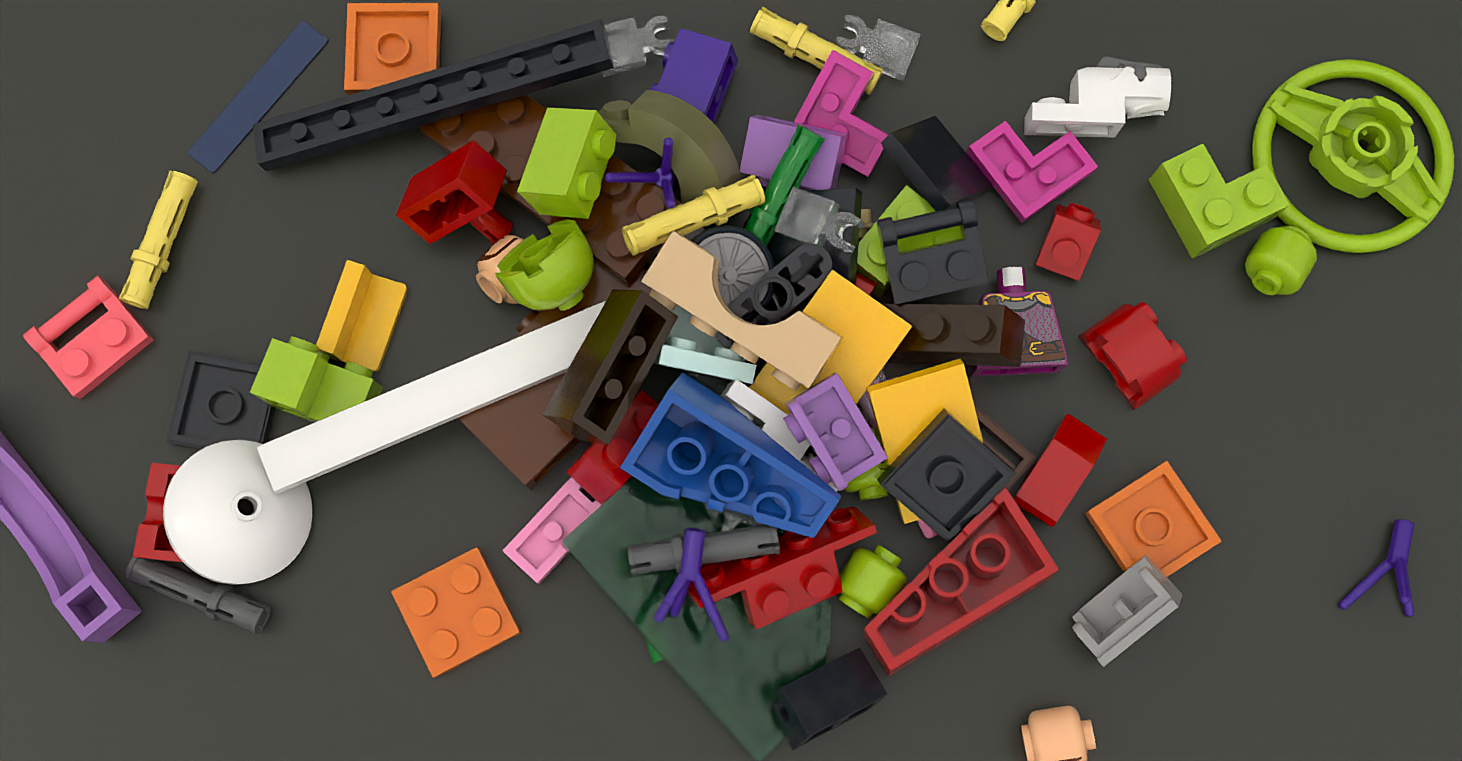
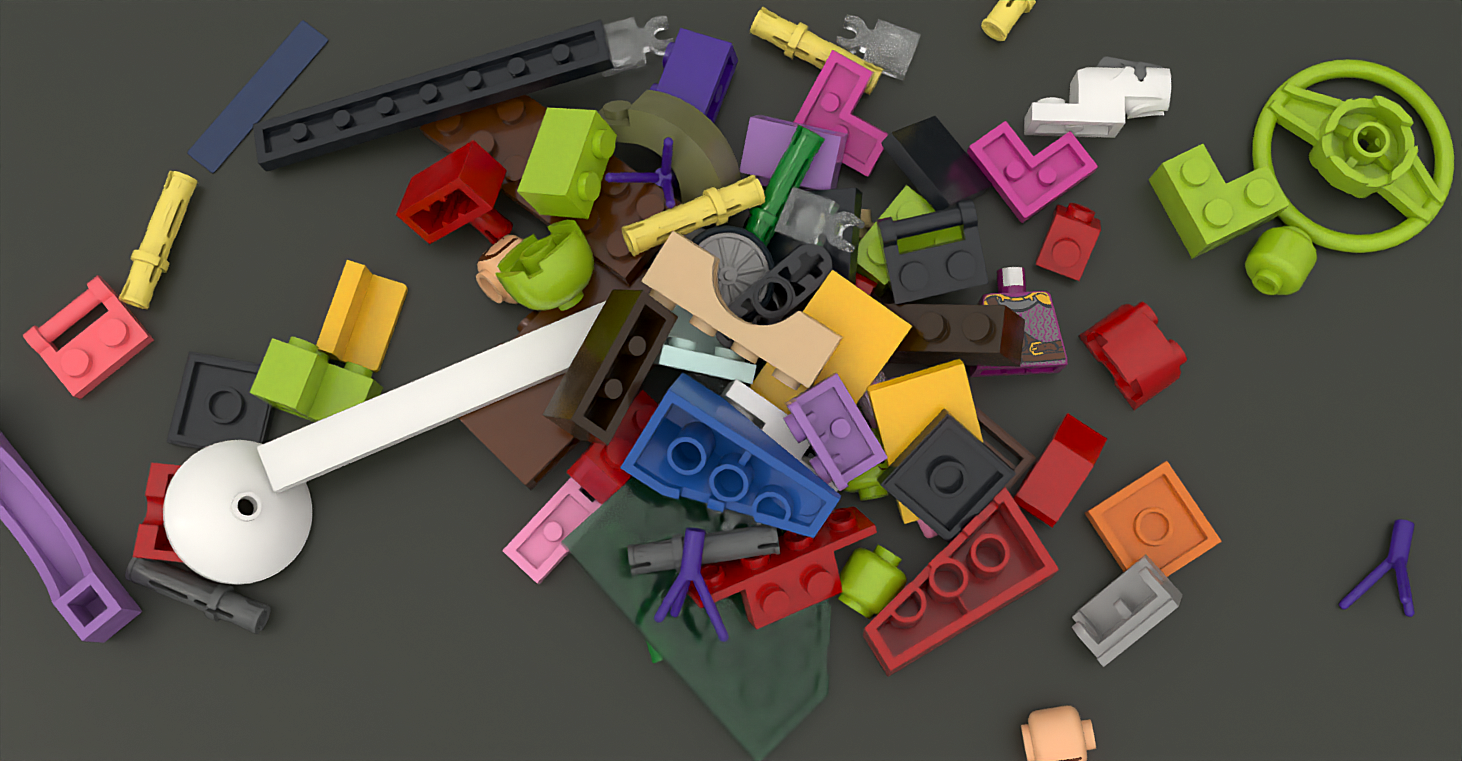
(390, 43): orange plate -> none
(456, 612): orange plate -> none
(827, 698): black hinge -> none

